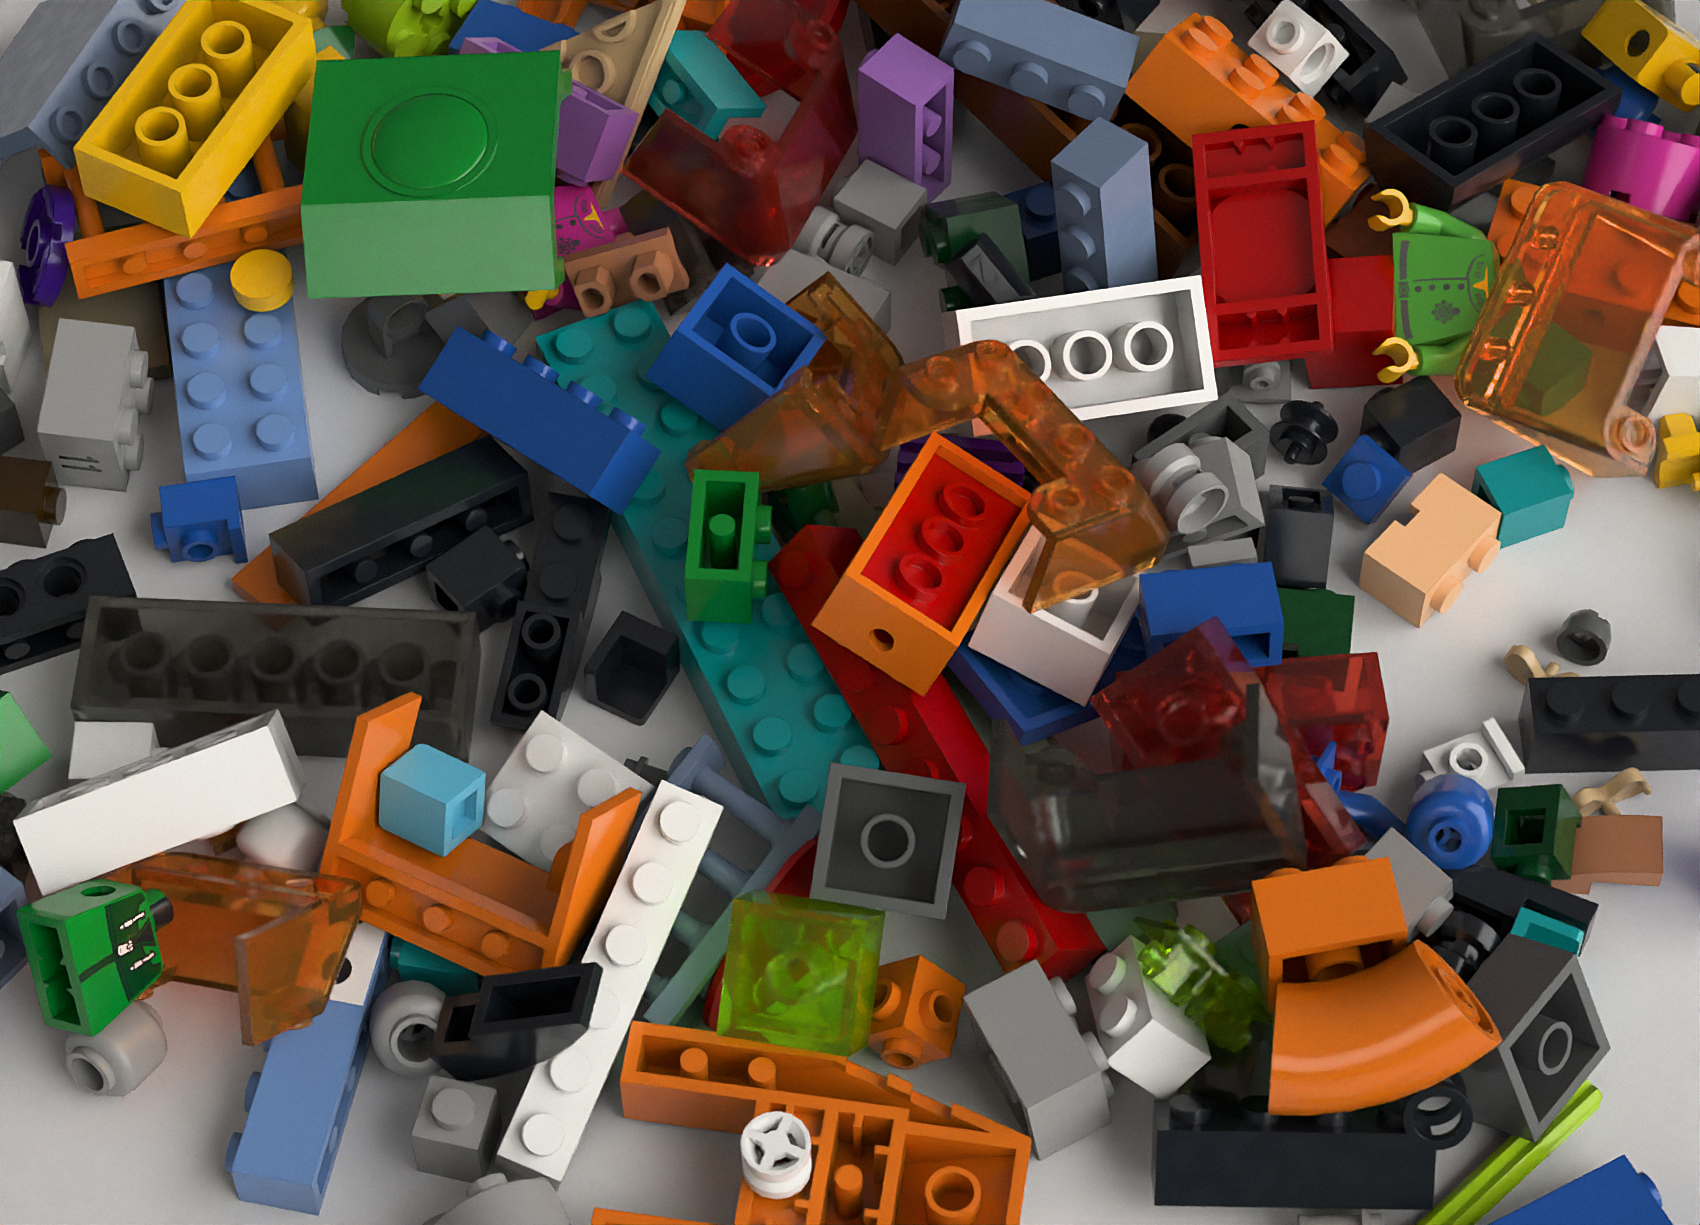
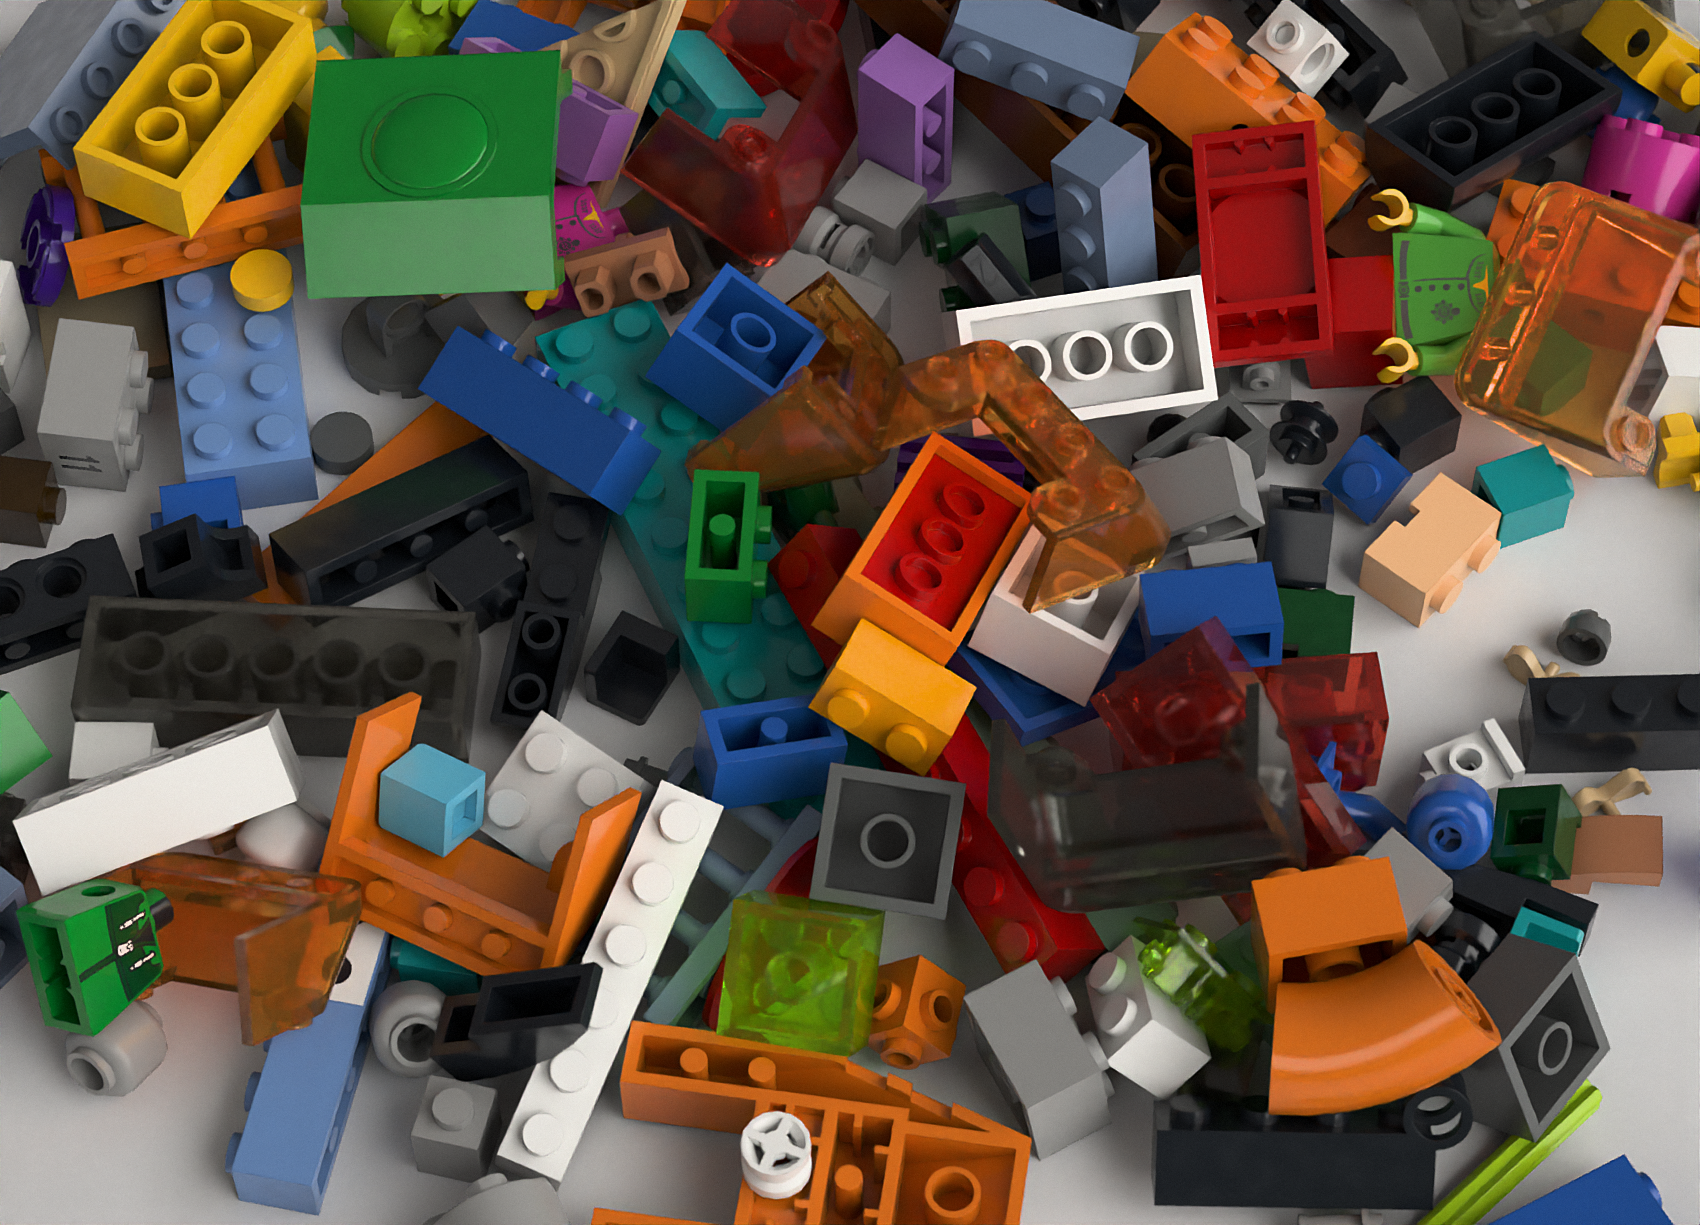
(200, 562): none -> black brick
(341, 442): none -> dark grey tile
(766, 751): none -> blue brick
(892, 697): none -> light orange brick
(1179, 484): light grey wheel -> none

